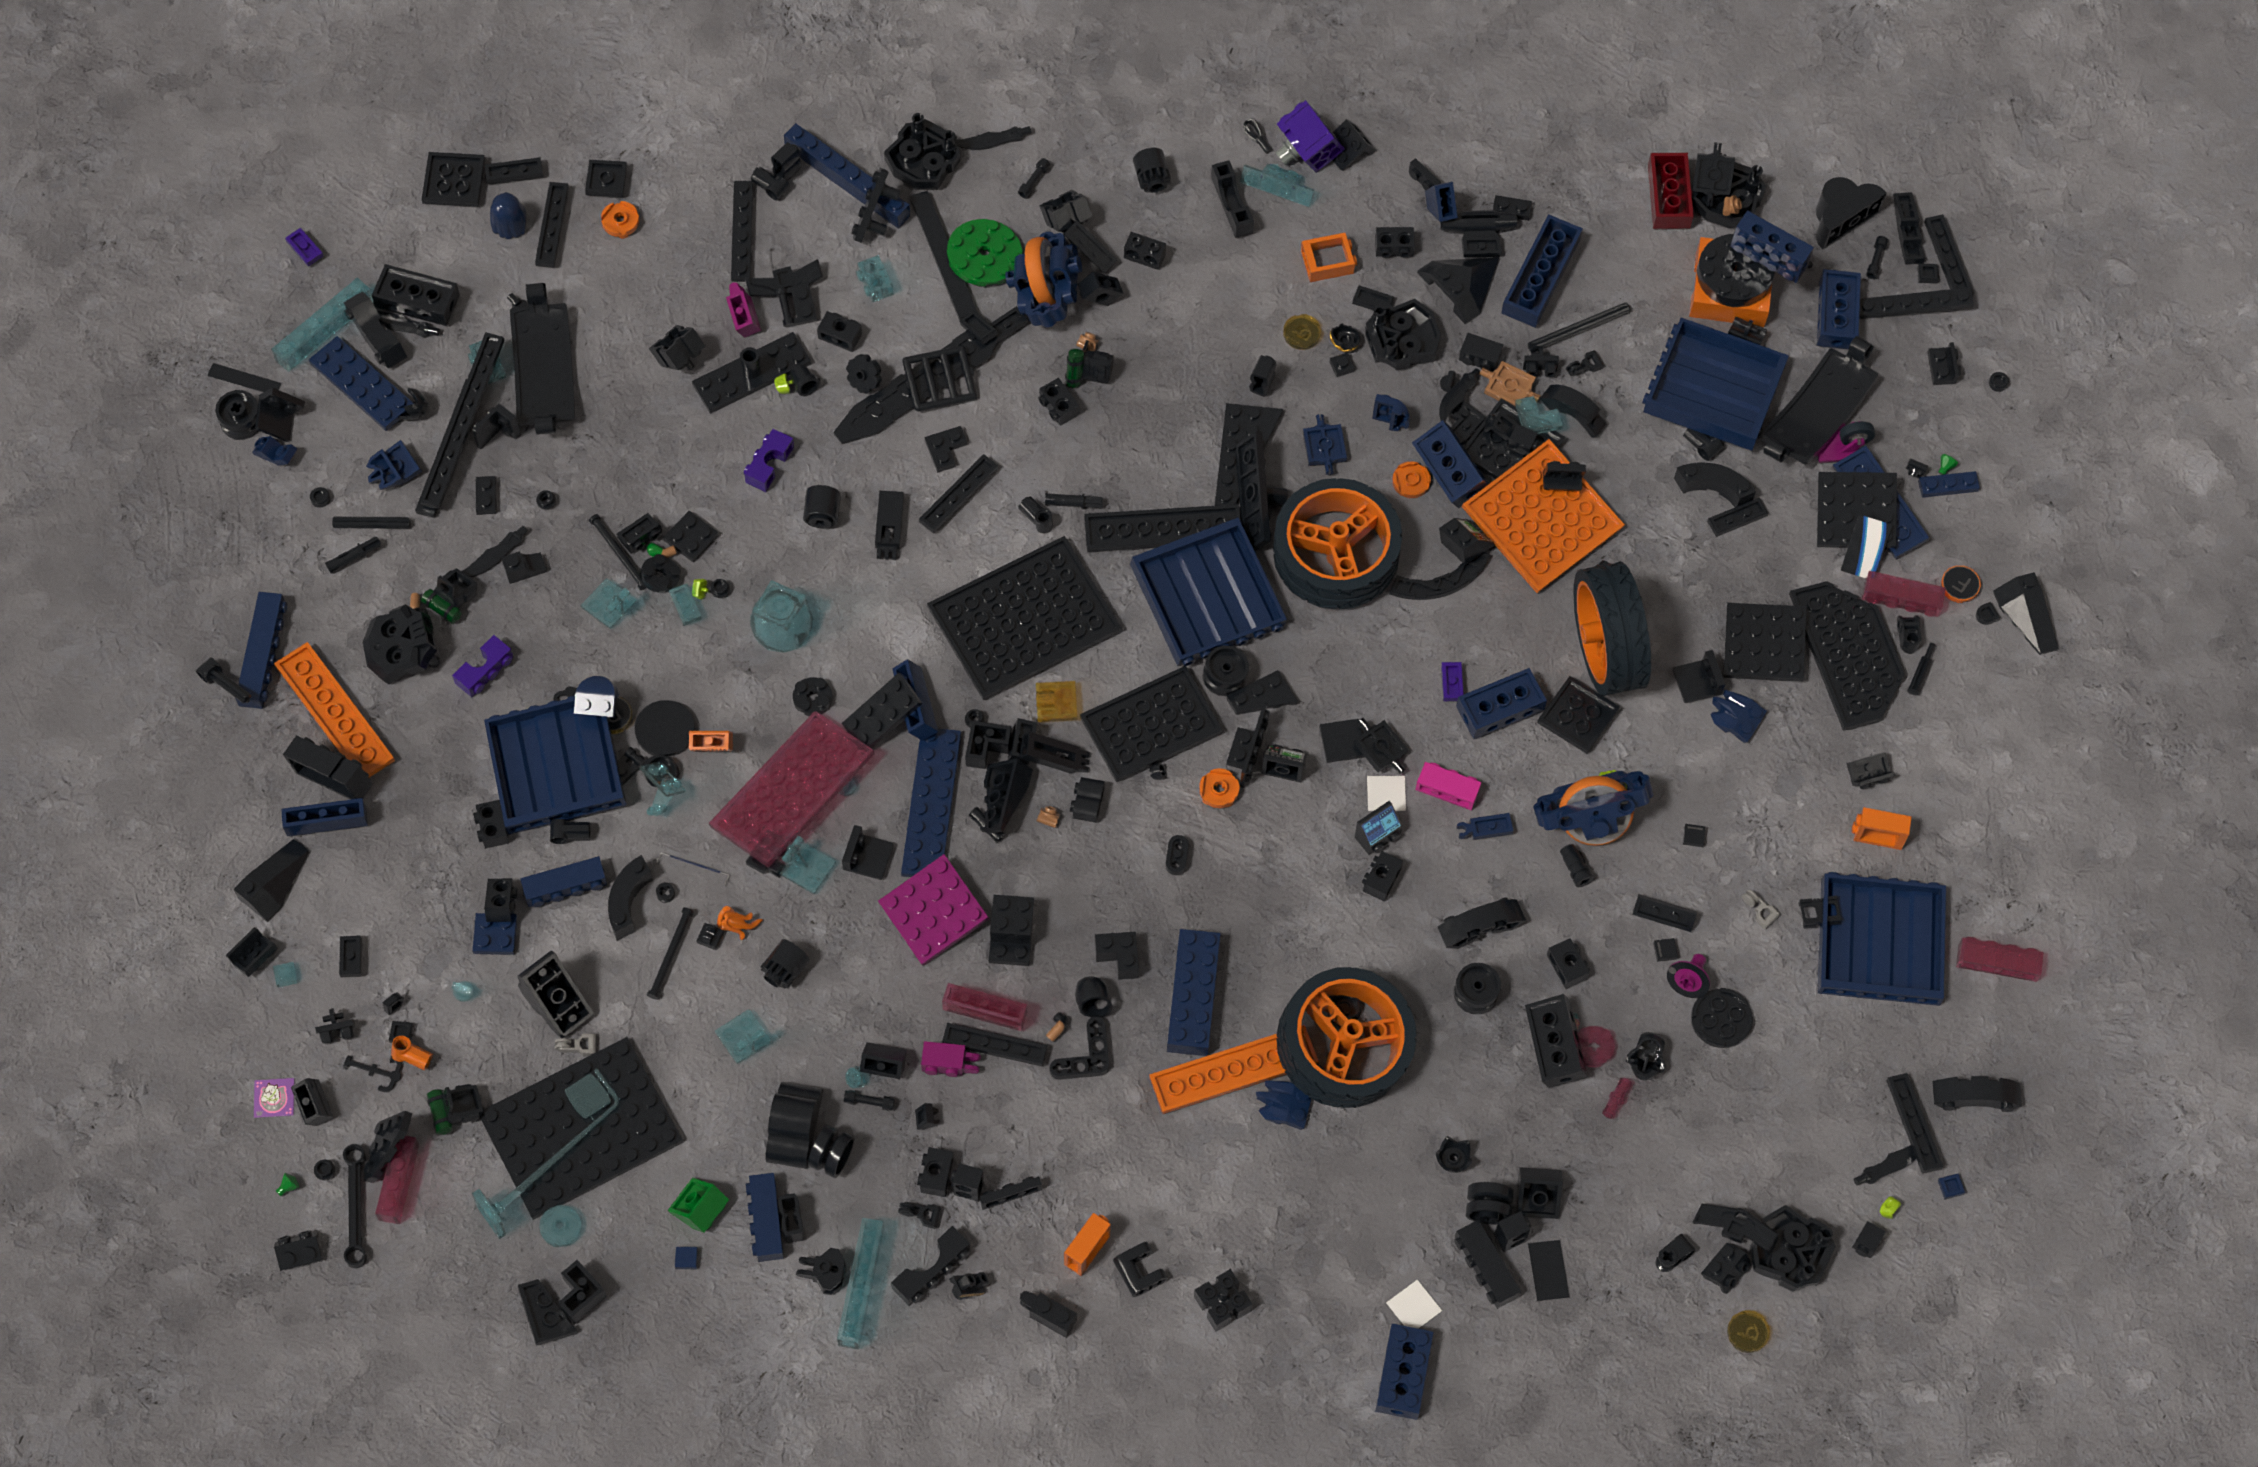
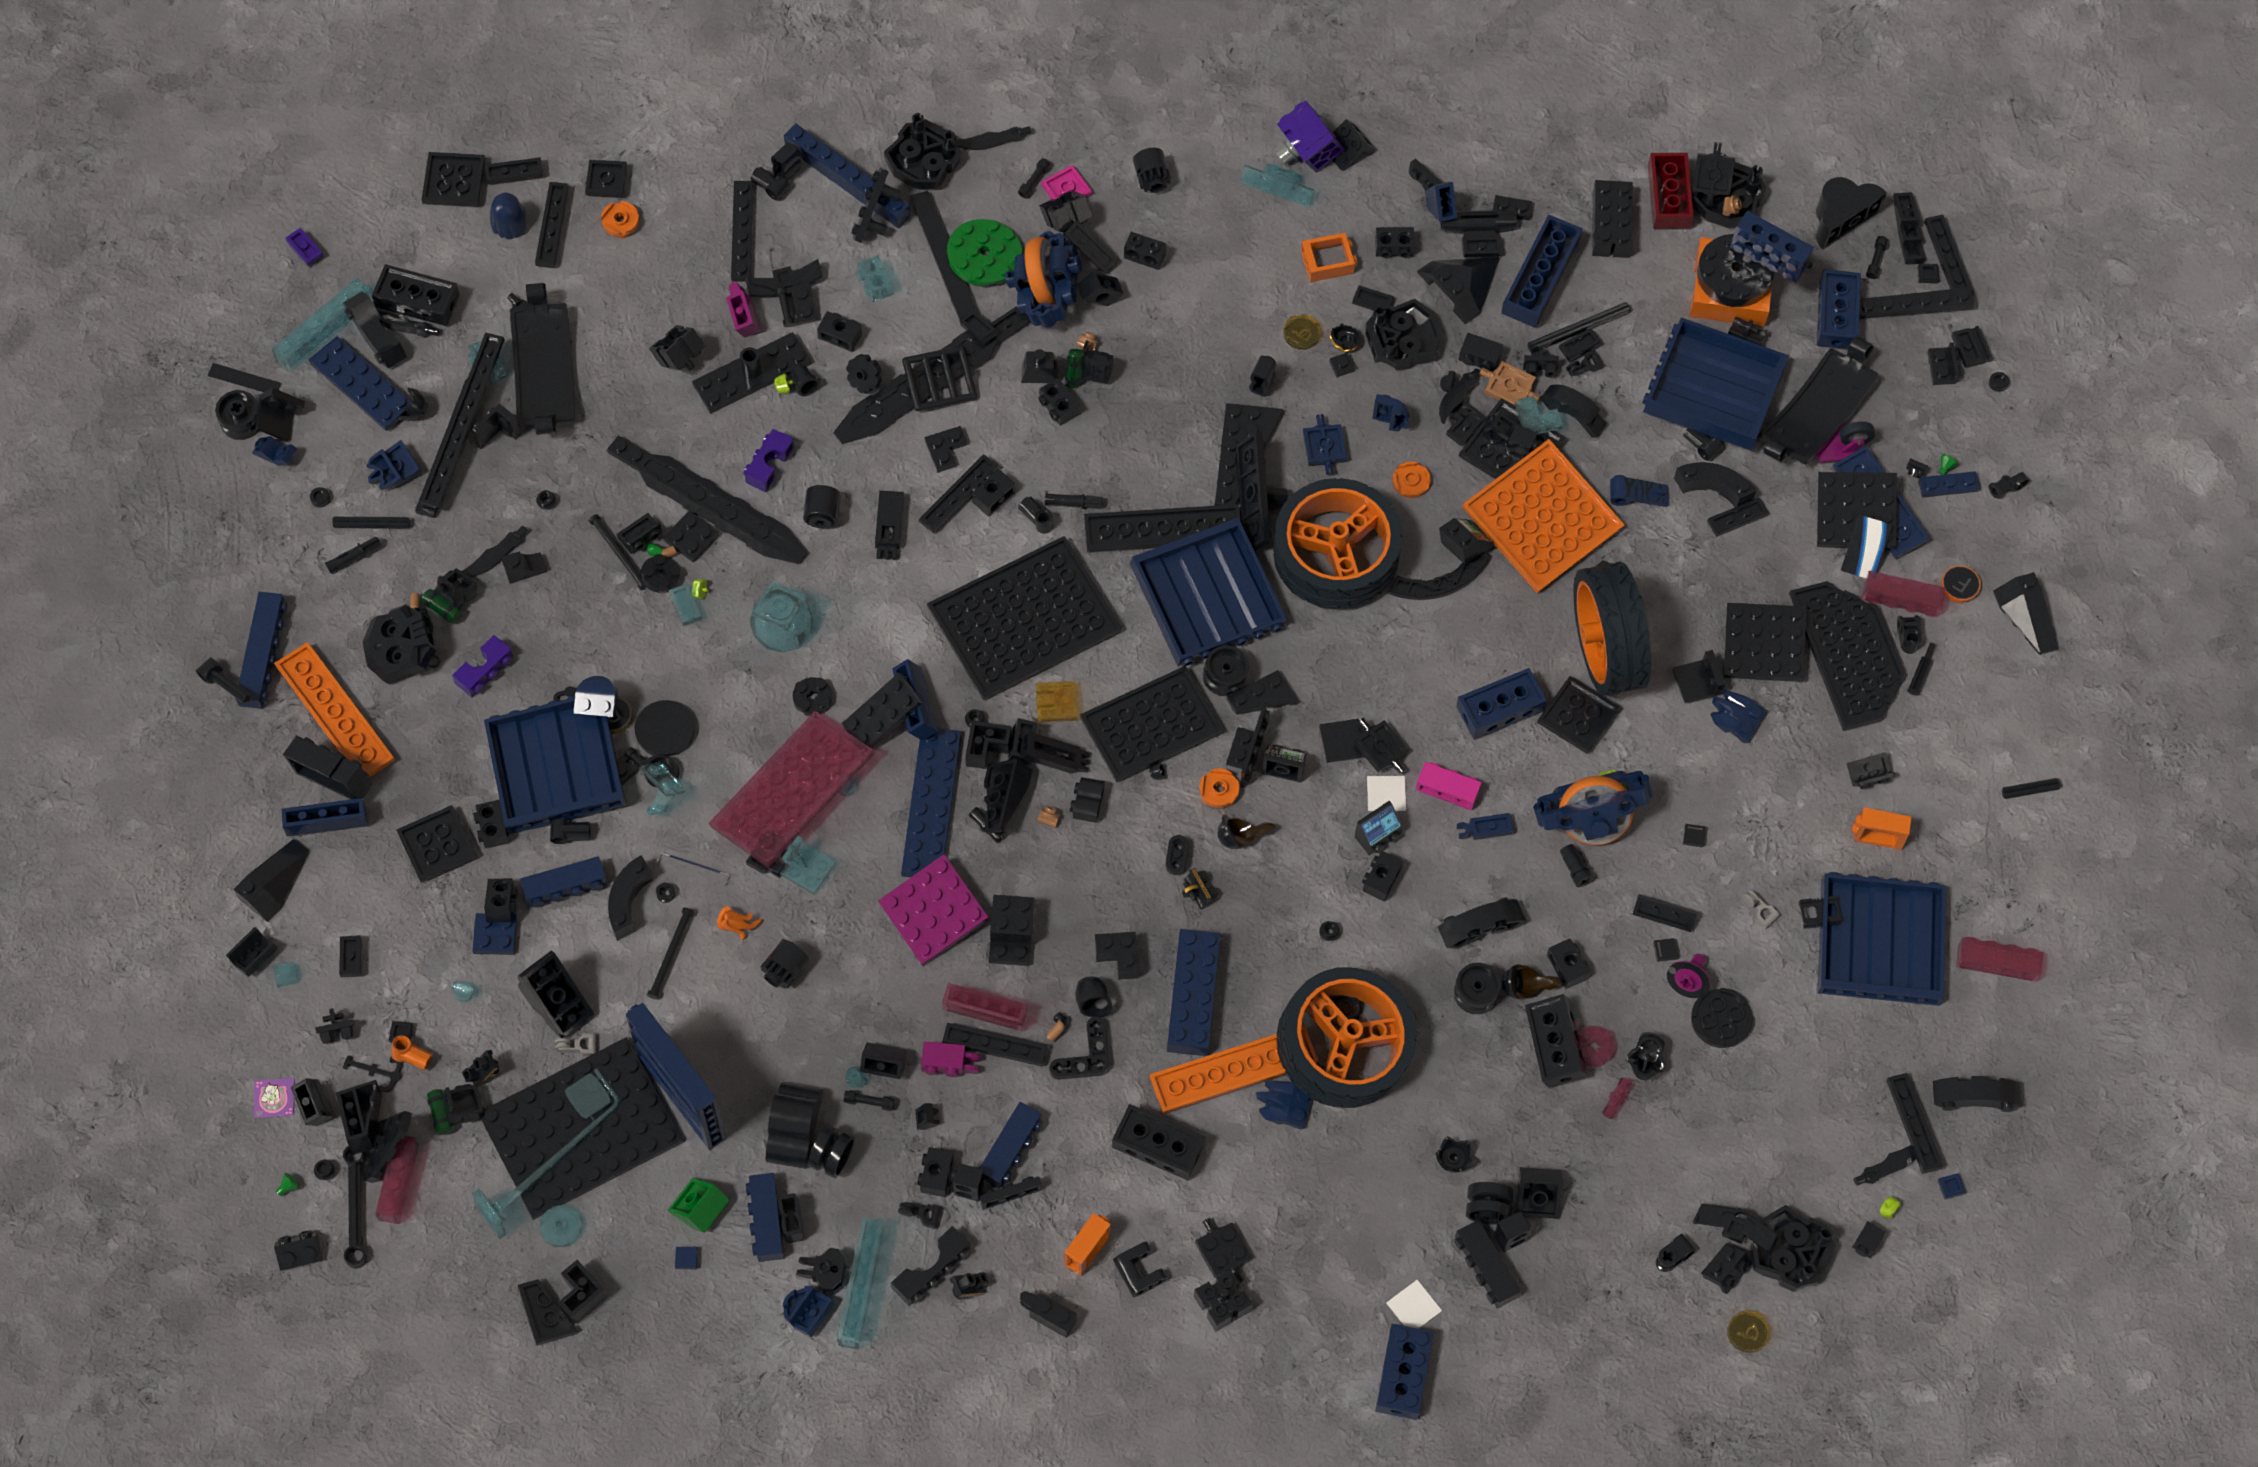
(360, 1114): none -> black wedge
(392, 1003): black tile -> none
(436, 843): none -> black plate
(481, 1069): none -> black hips
(485, 495): black plate -> none
(608, 603): clear light blue plate -> none
(676, 1076): none -> dark blue panel
(710, 502): none -> black plate
(710, 936): black tile -> none
(711, 741): orange brick -> none
(719, 588): black plate -> none
(742, 1036): clear light blue plate -> none
(806, 1309): none -> dark blue slope
(866, 854): black bracket -> none
(987, 501): none -> black brick
(1010, 1144): none -> dark blue brick
(1039, 367): none -> black torso
(1065, 181): none -> dark pink tile
(1160, 1129): none -> black brick
(1196, 888): none -> black hips
(1223, 1249): none -> black plate
(1226, 187): black arch -> none
(1236, 833): none -> piece
(1259, 140): black piece -> none
(1332, 926): none -> black plate
(1438, 463): dark blue brick -> none
(1452, 680): dark purple plate -> none
(1524, 982): none -> piece
(1548, 1270): black sticker -> none
(1563, 476): black bracket -> none
(1579, 345): none -> black plate
(1612, 218): none -> black piece
(1626, 489): none -> dark blue door
(1971, 346): none -> black plate
(1987, 614): black tile -> none
(2008, 484): none -> black connector
(2030, 788): none -> black axle

